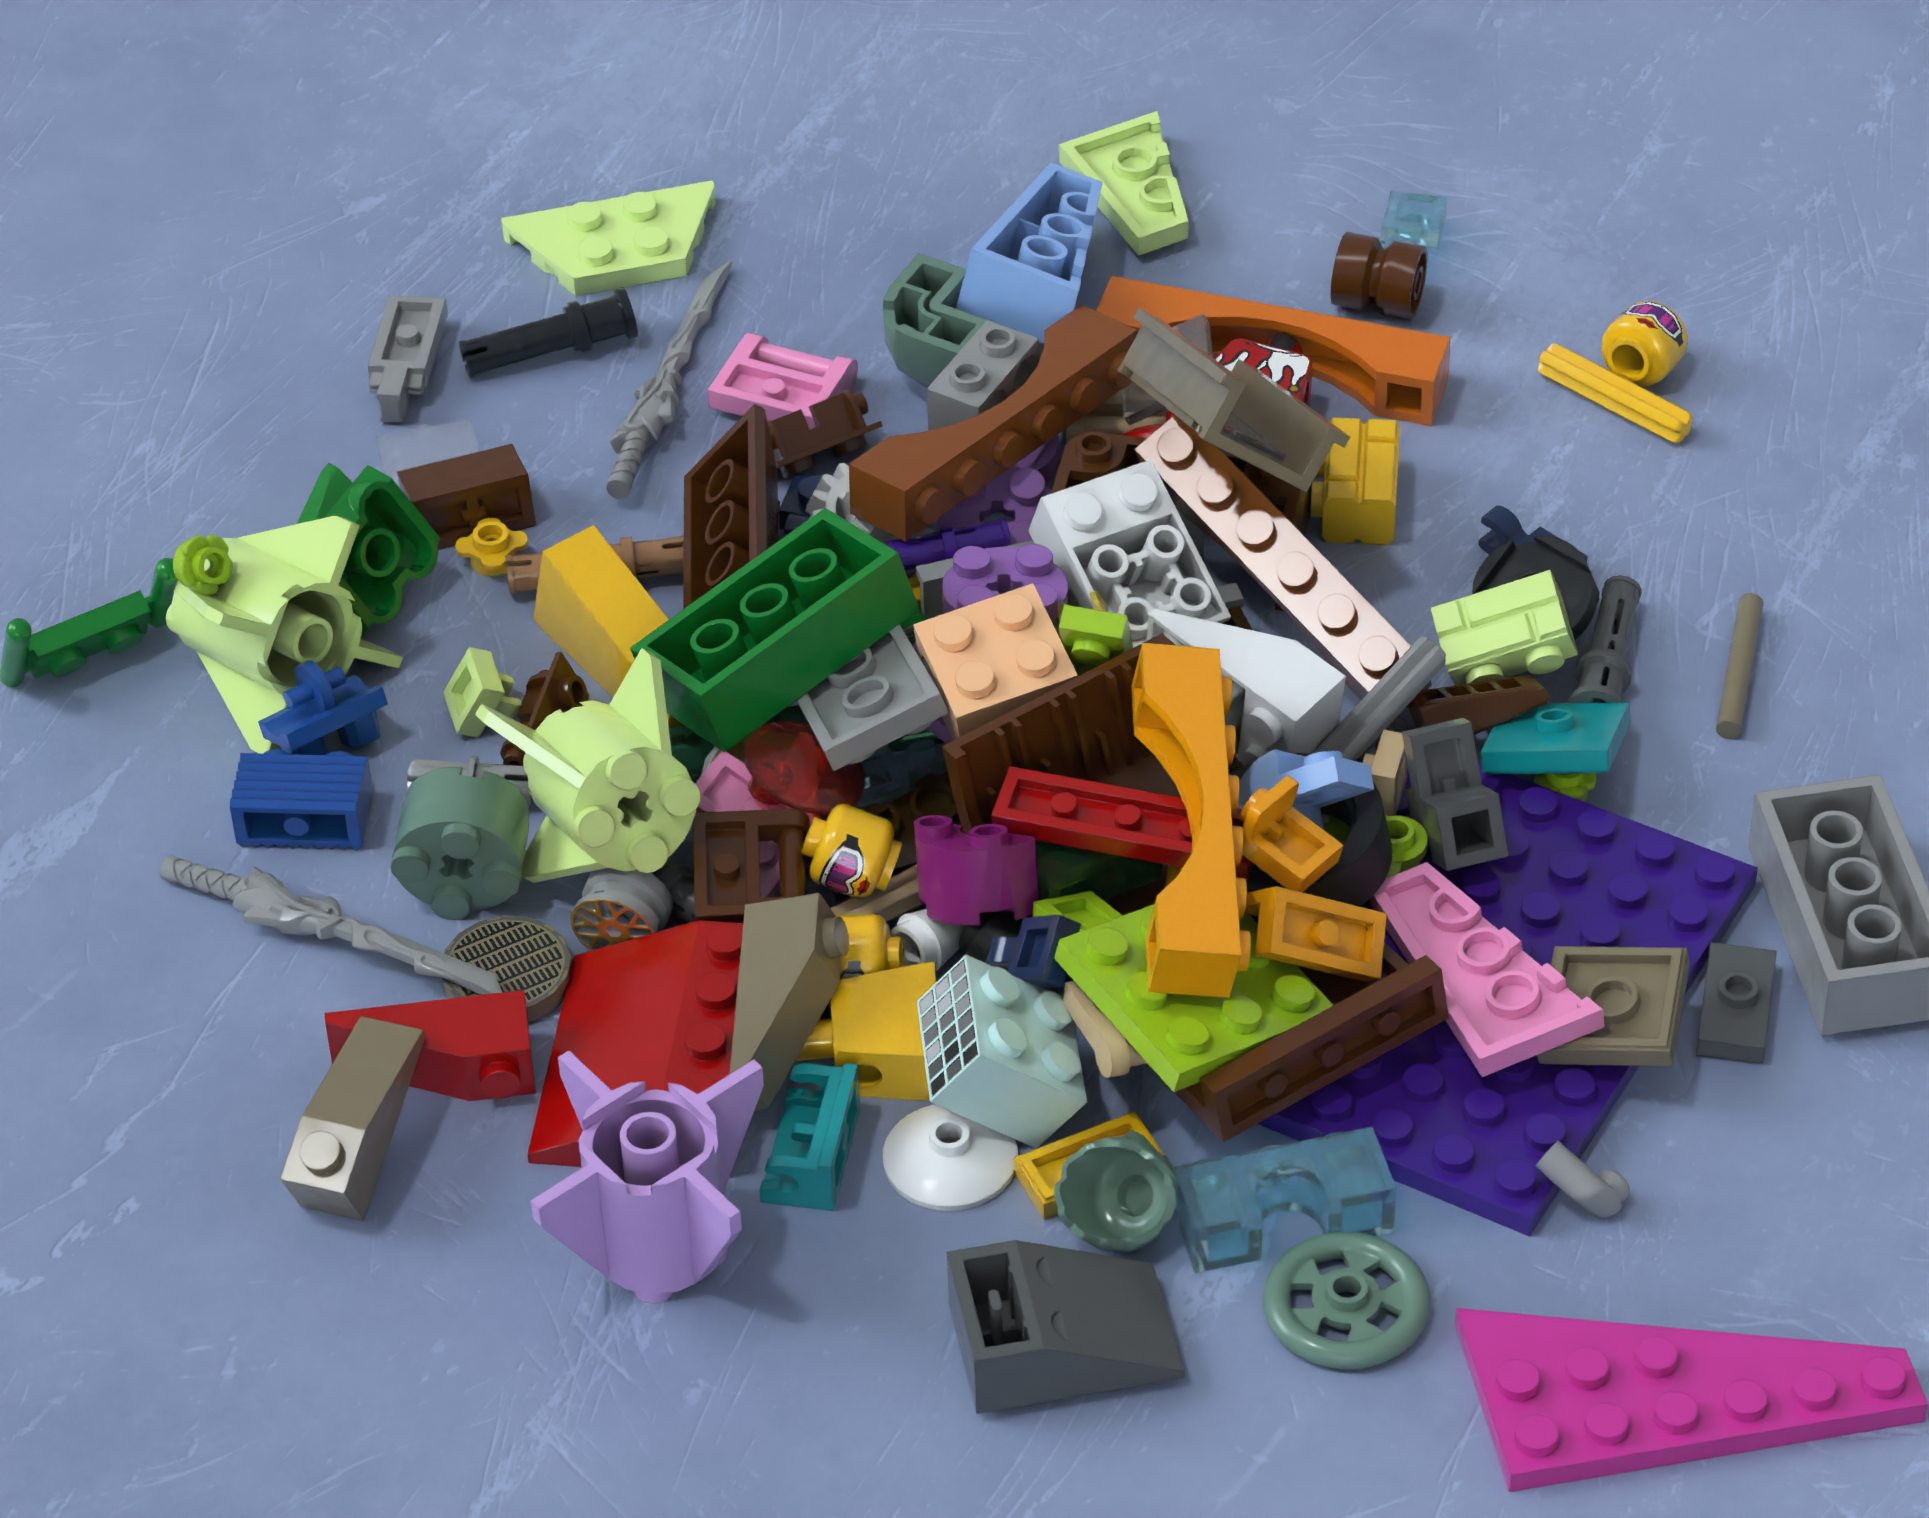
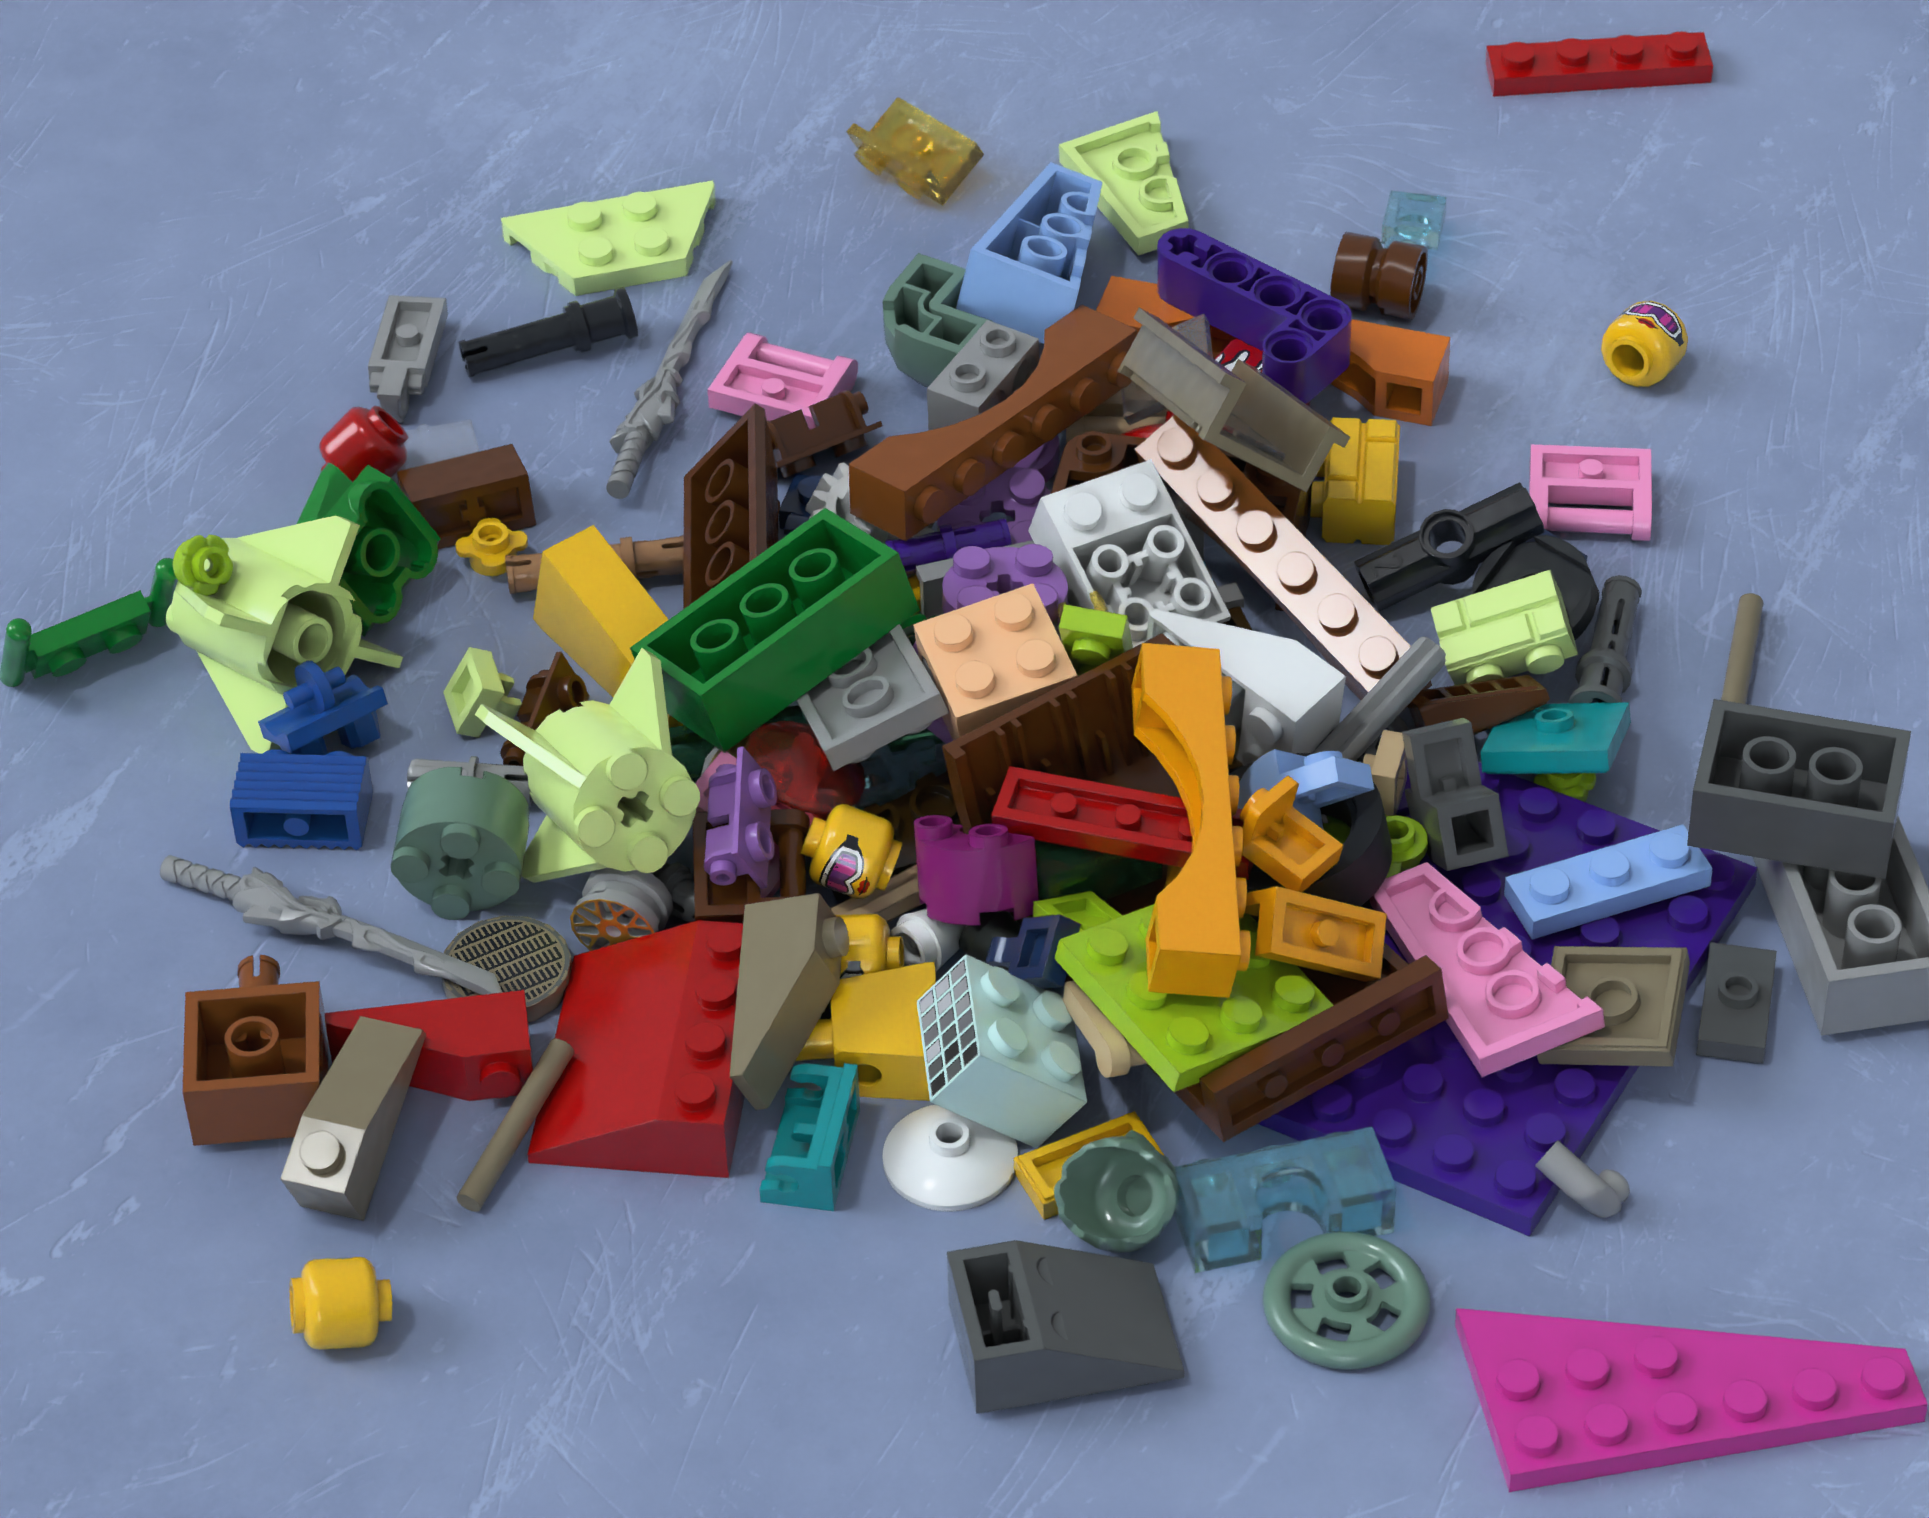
(252, 1056): none -> dark orange brick
(339, 1303): none -> yellow head
(365, 439): none -> red head
(515, 1125): none -> dark tan bar
(651, 1178): lavender brick -> none
(744, 799): none -> medium lavender hinge
(916, 151): none -> clear yellow bracket
(1292, 323): none -> dark purple beam
(1415, 563): none -> black piece
(1592, 478): none -> bright pink plate
(1598, 64): none -> red plate
(1607, 882): none -> light blue plate
(1615, 393): yellow axle -> none
(1798, 788): none -> dark grey brick

